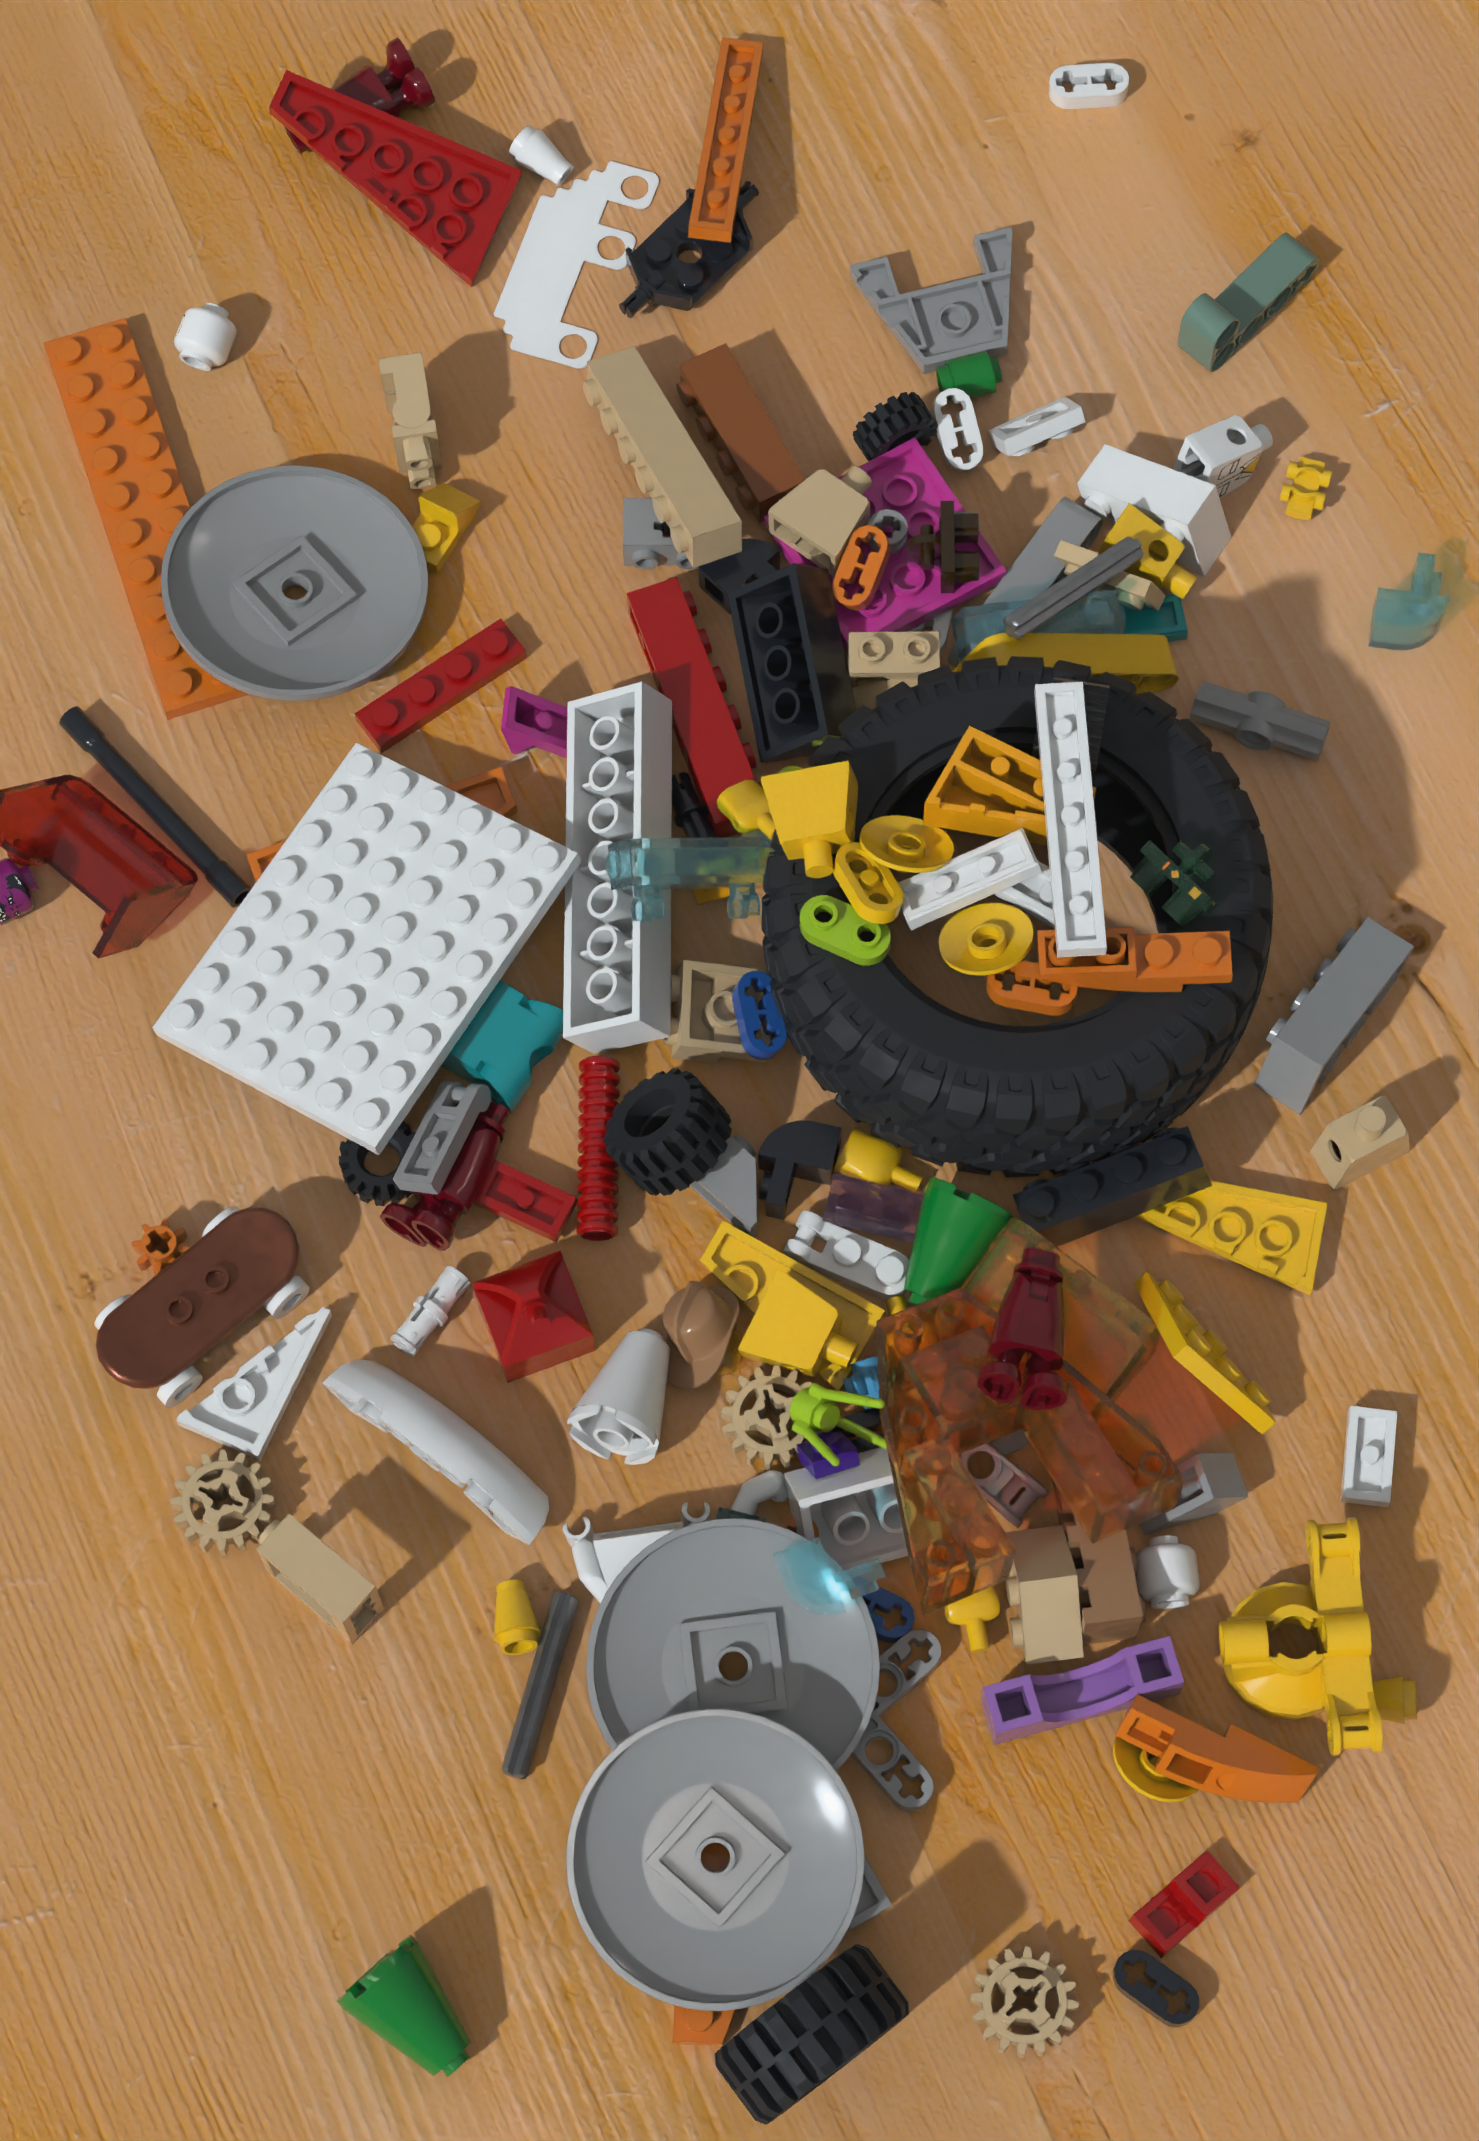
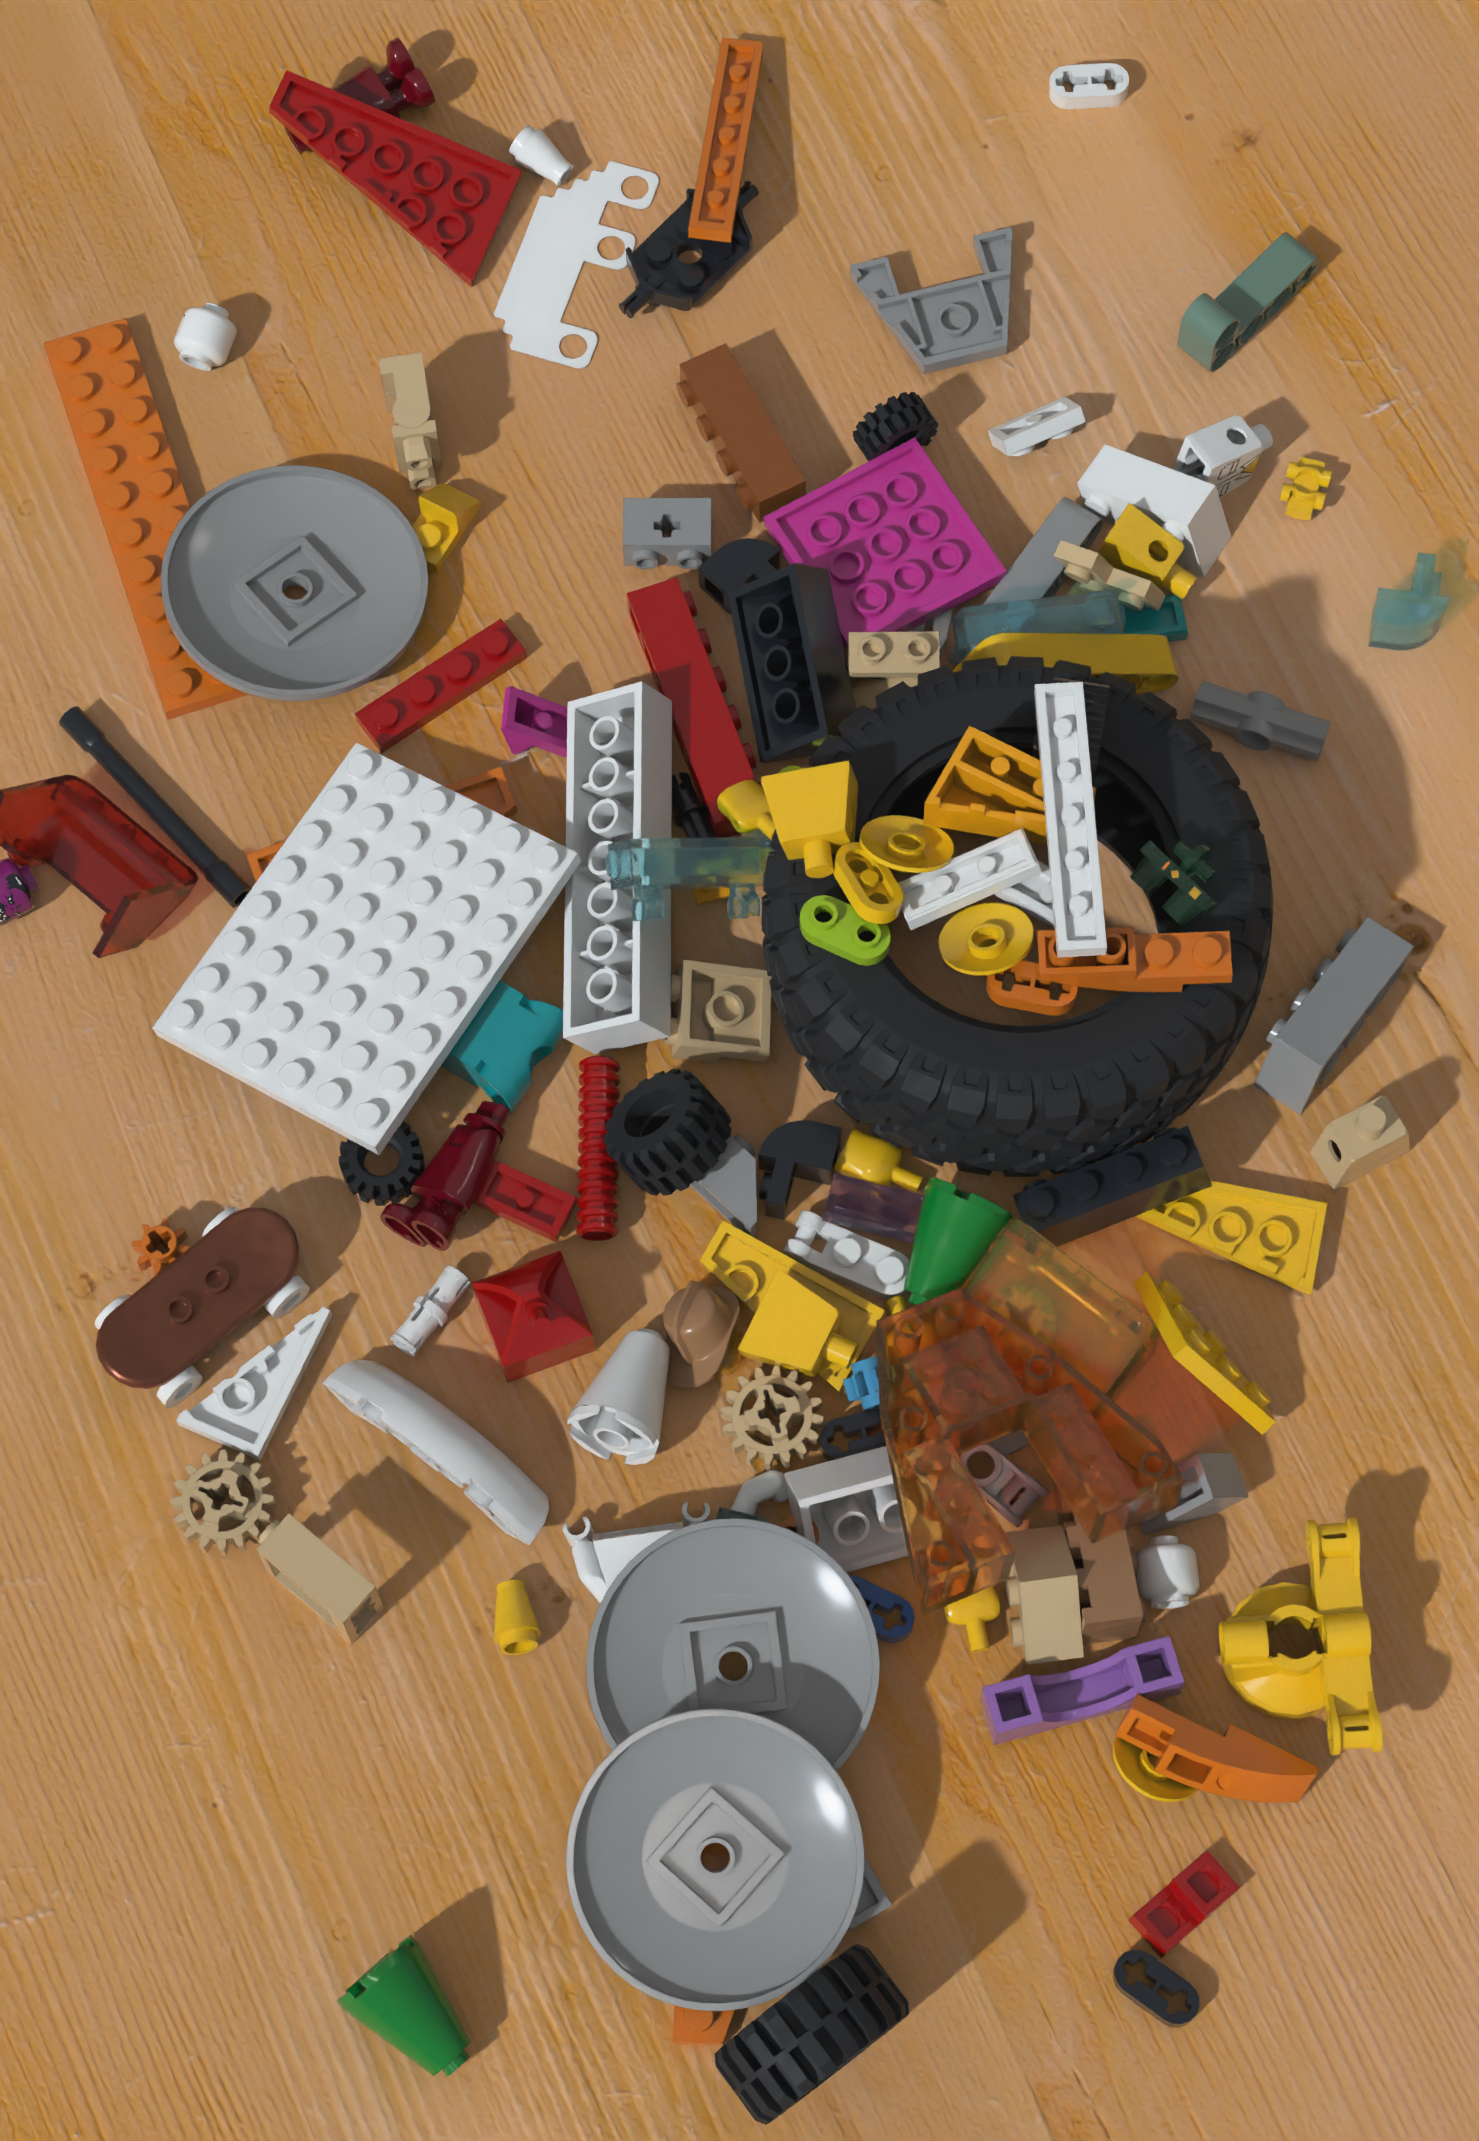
(441, 1136): light grey plate -> none
(540, 1685): flat silver axle -> none
(663, 457): tan brick -> none
(749, 1018): blue beam -> none
(813, 1585): clear light blue brick -> none
(816, 1412): lime plant -> none
(820, 1466): dark purple plate -> none
(822, 515): tan torso -> none
(852, 563): orange beam -> none
(879, 1730): light grey beam -> none
(897, 521): light grey bush -> none
(954, 565): dark brown hips -> none
(967, 427): white beam -> none
(972, 373): green brick -> none
(1031, 1323): dark red piece -> none
(1039, 2020): tan gear -> none
(1073, 588): flat silver axle -> none
(1368, 1456): white plate -> none
(1396, 1699): yellow cone -> none

